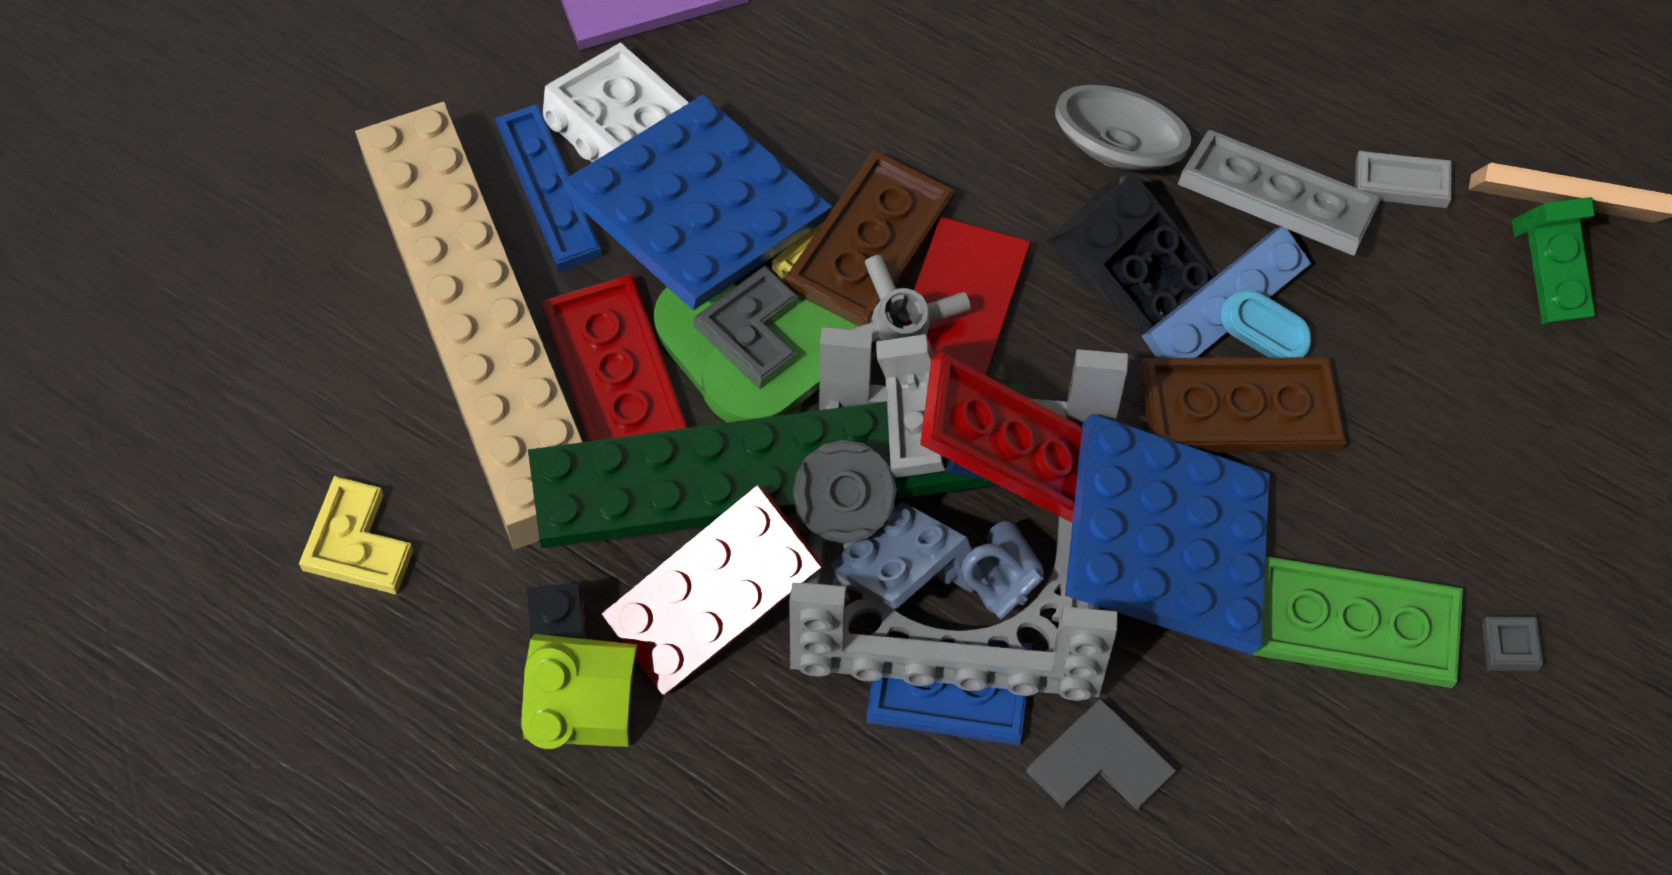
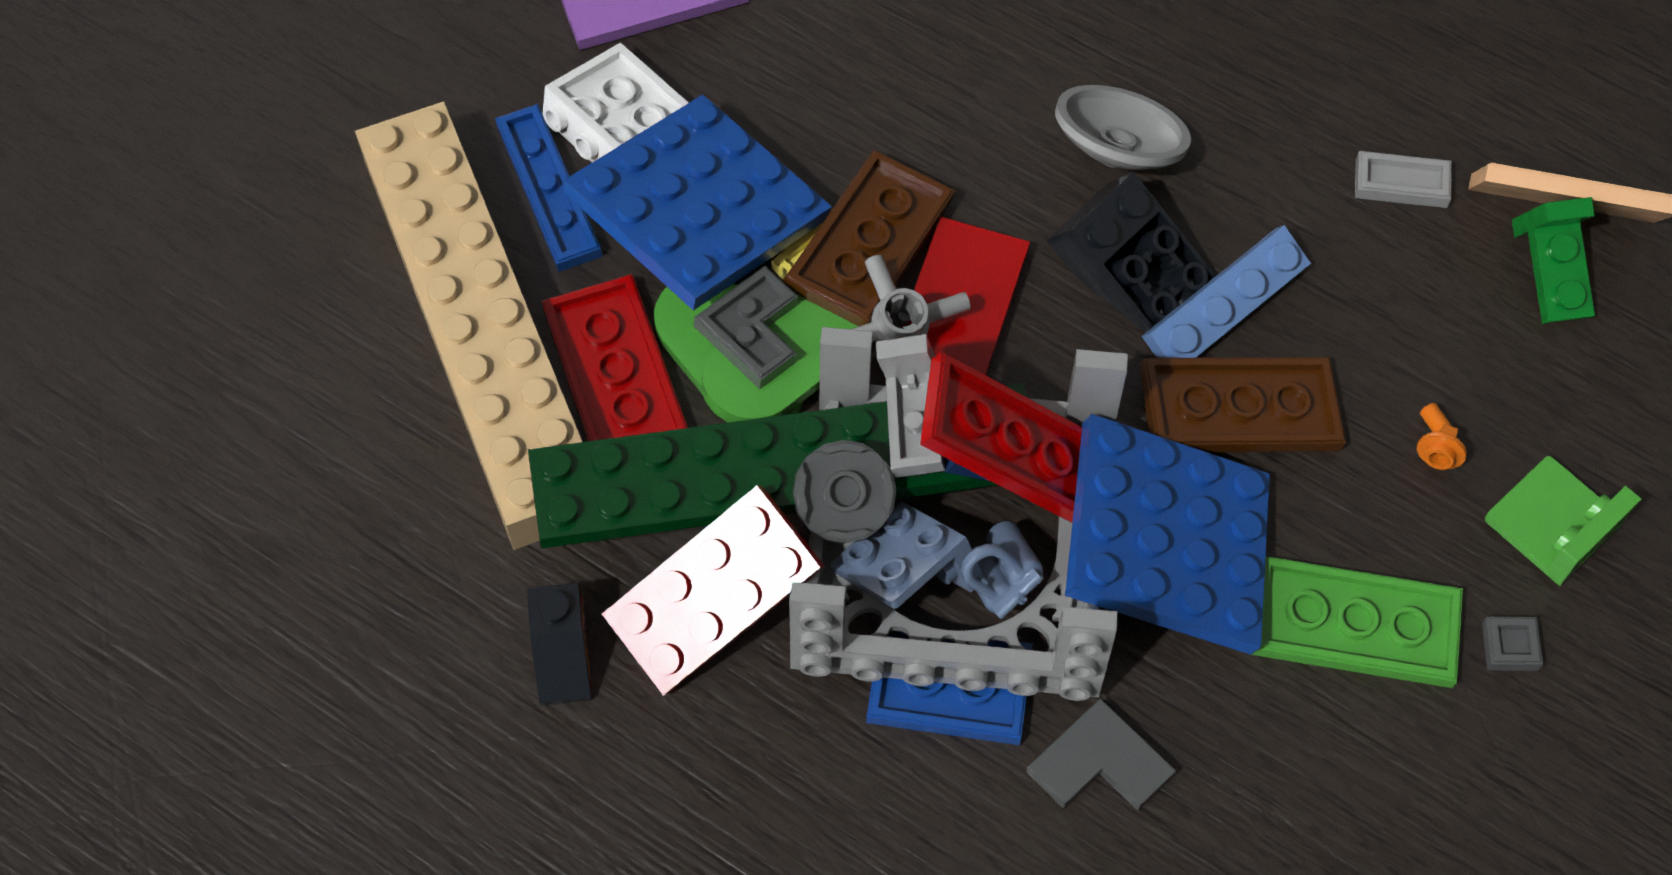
(344, 547): light yellow tile -> none
(577, 692): lime slope -> none
(1265, 325): medium azure tile -> none
(1280, 191): light grey tile -> none
(1440, 448): none -> orange plate
(1558, 518): none -> bright green bracket

